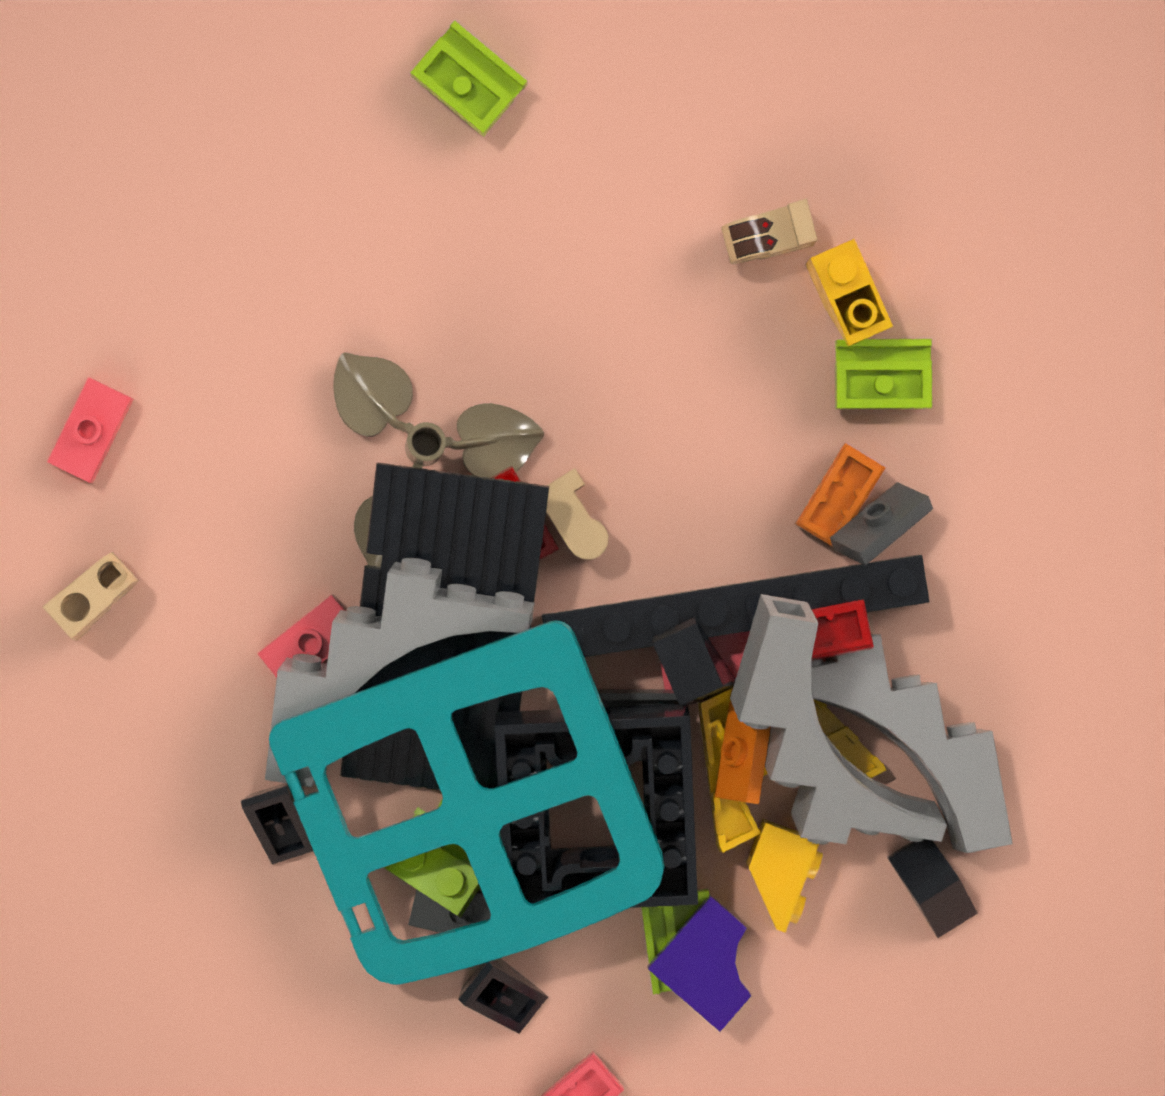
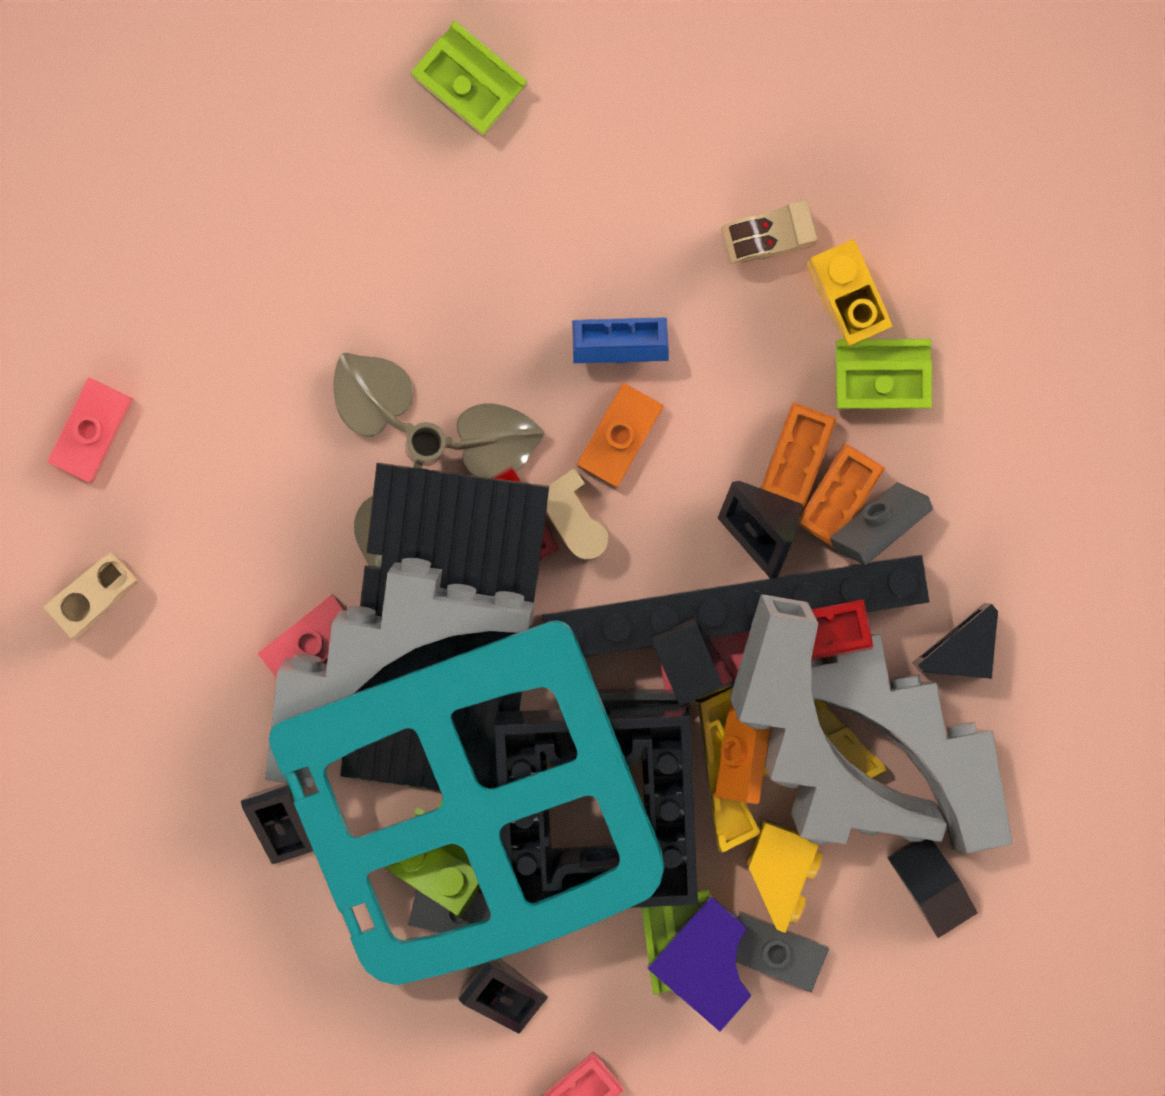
(620, 340): none -> blue plate
(620, 435): none -> orange plate
(761, 524): none -> black slope
(780, 954): none -> dark grey plate
(798, 453): none -> orange plate
(966, 648): none -> black slope

